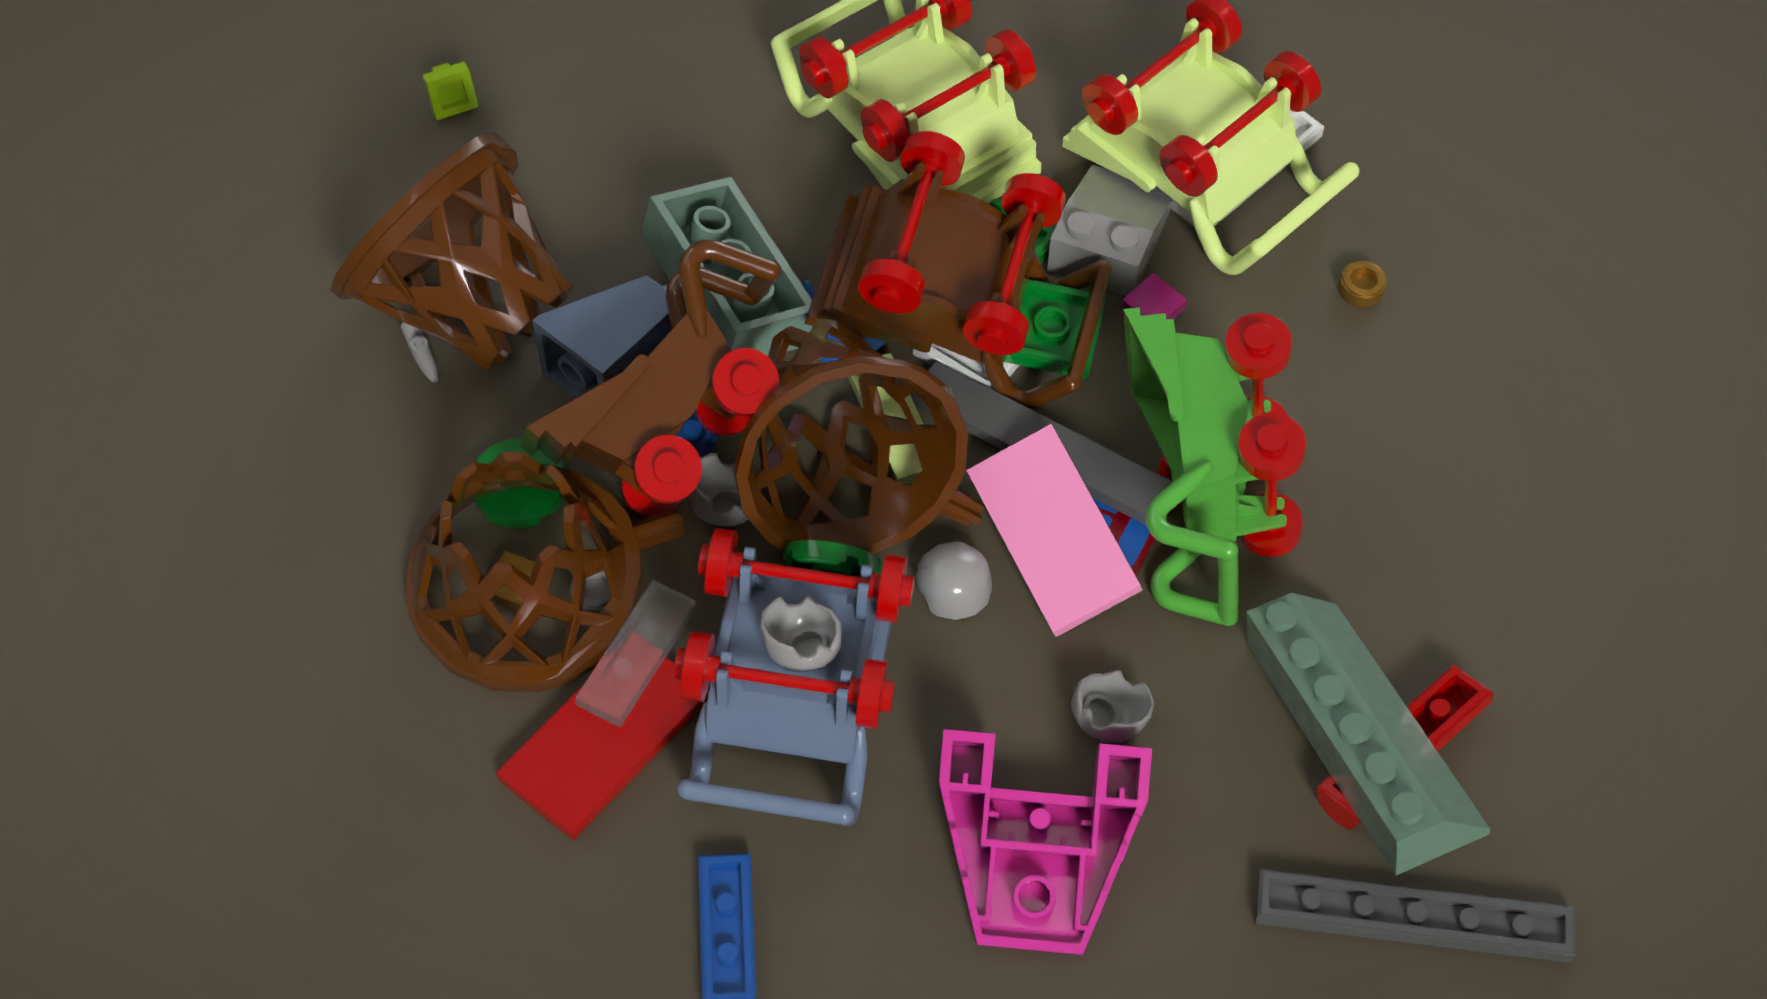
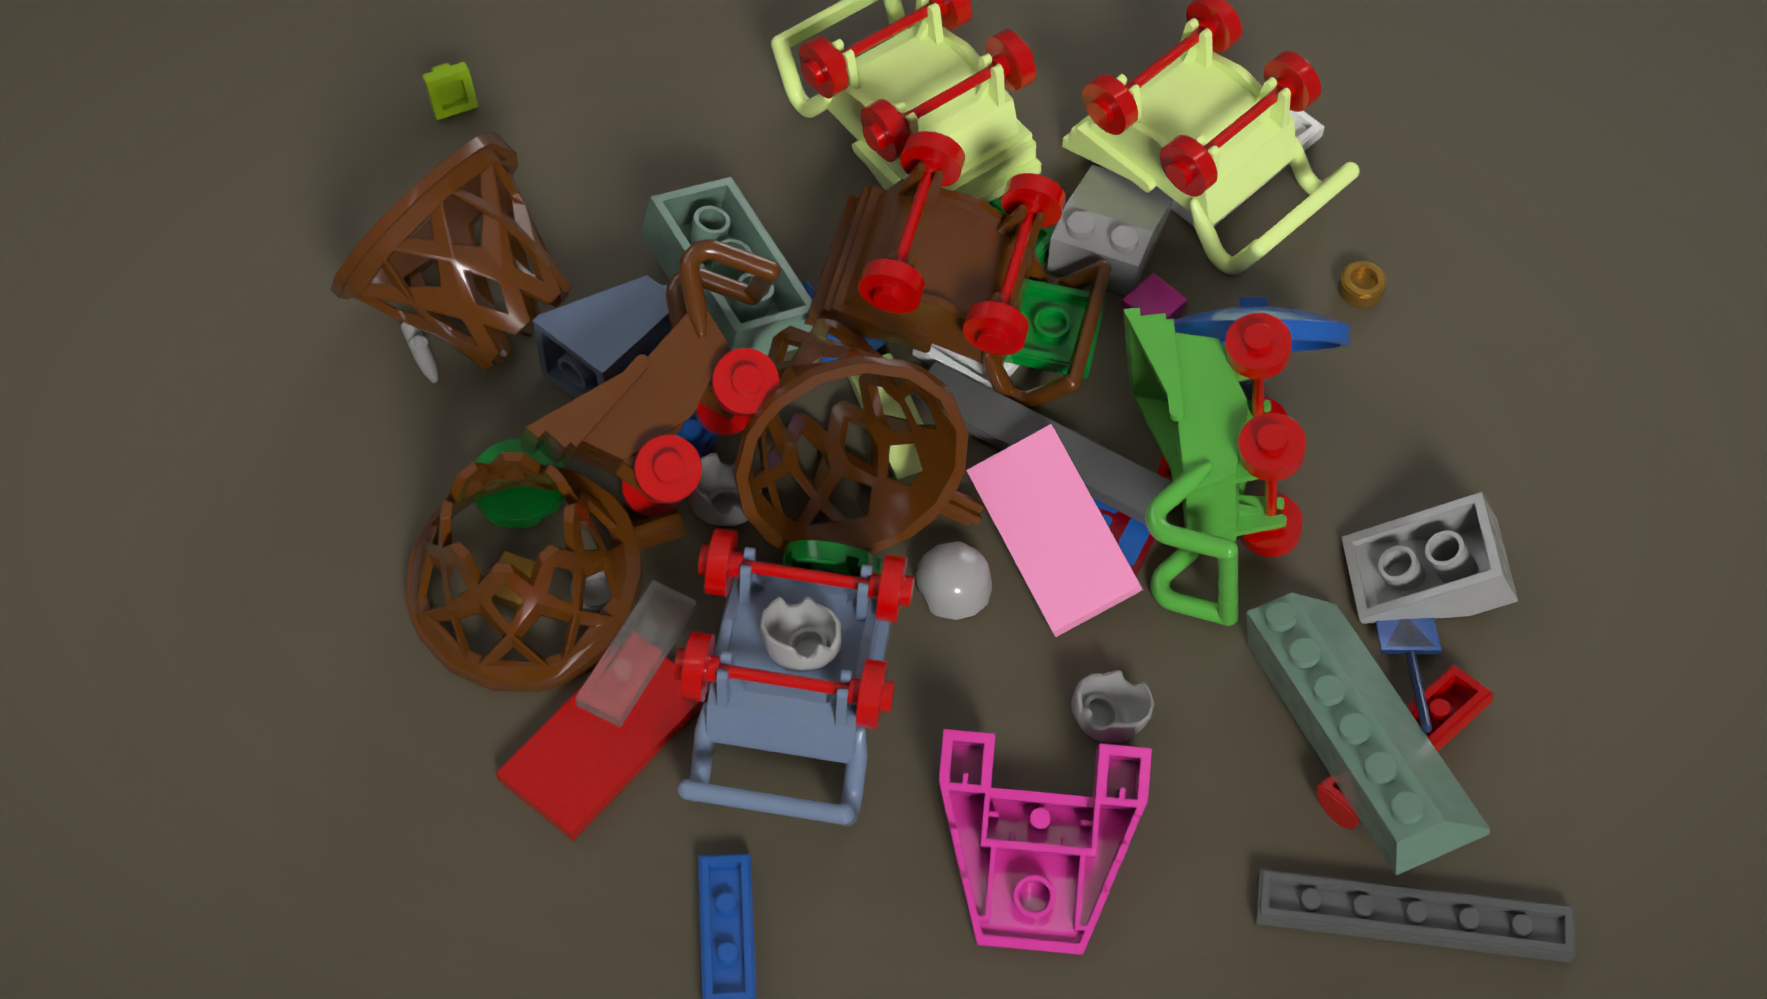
(1307, 329): none -> blue dish
(1411, 638): none -> piece
(1431, 564): none -> light grey slope

